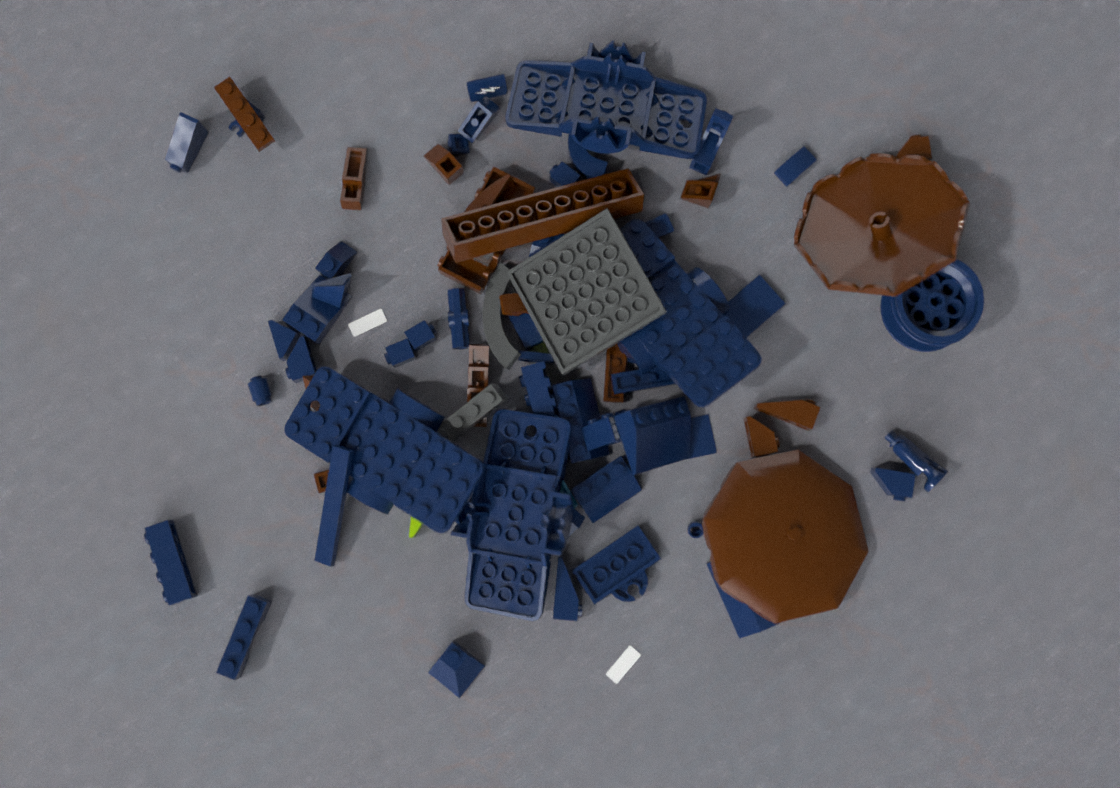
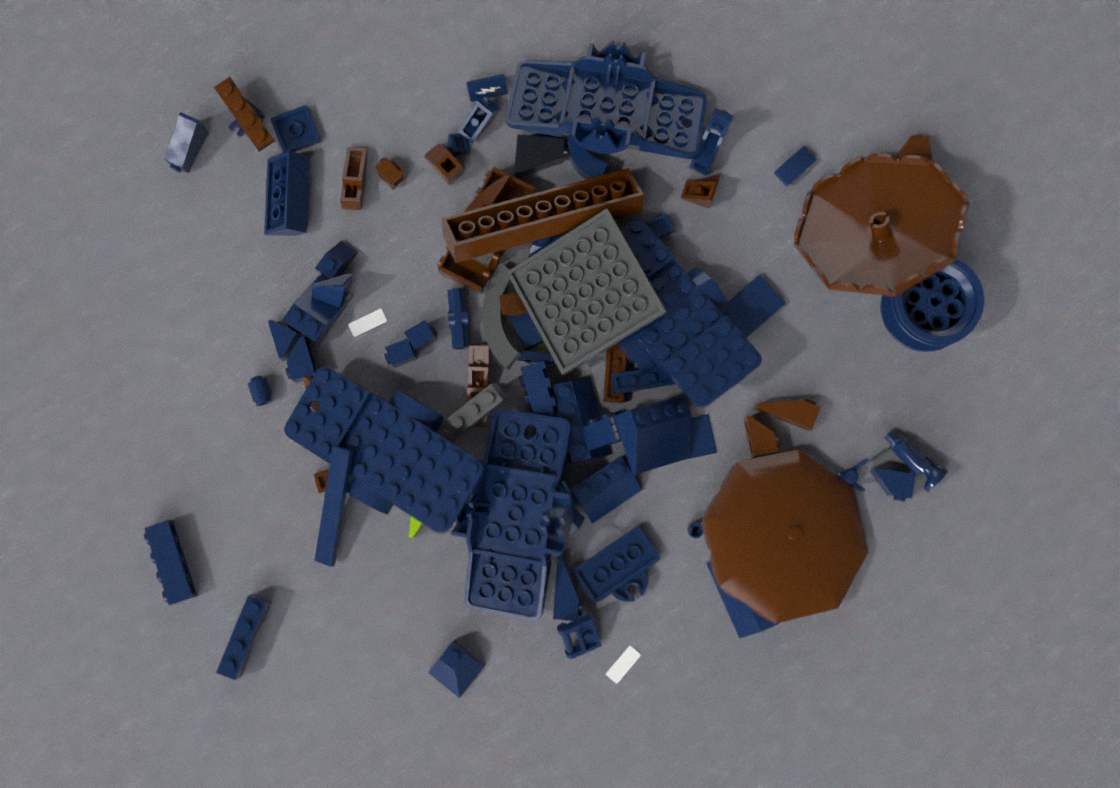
(286, 194): none -> dark blue slope
(295, 129): none -> dark blue tile
(390, 172): none -> reddish brown brick
(537, 154): none -> black slope
(563, 175): dark blue brick -> none
(585, 633): none -> dark blue plate
(851, 476): none -> dark blue plant

